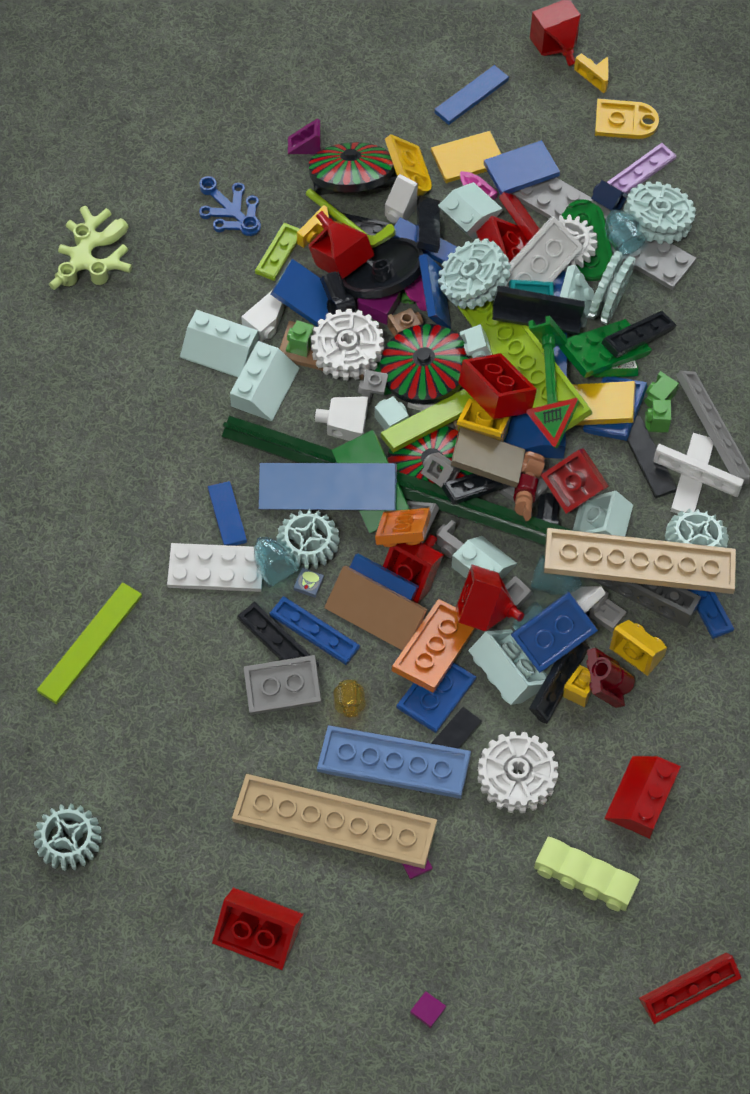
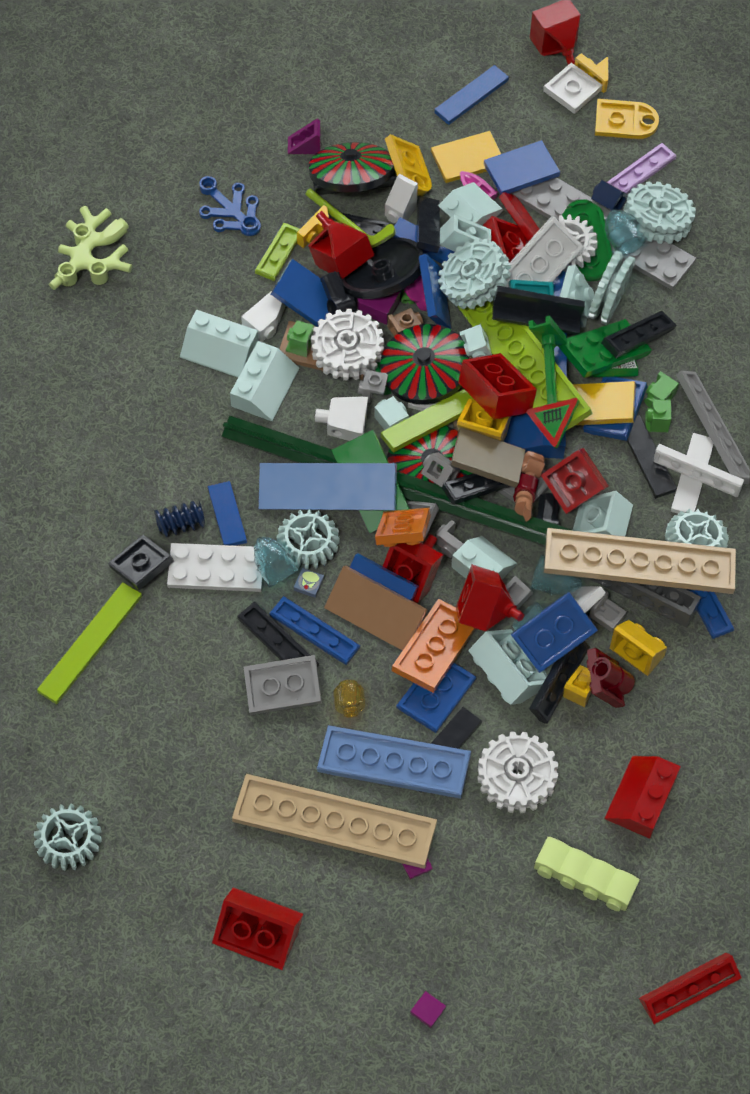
(141, 562): none -> black tile
(181, 518): none -> dark blue piece
(460, 230): none -> light aqua brick
(572, 88): none -> white plate

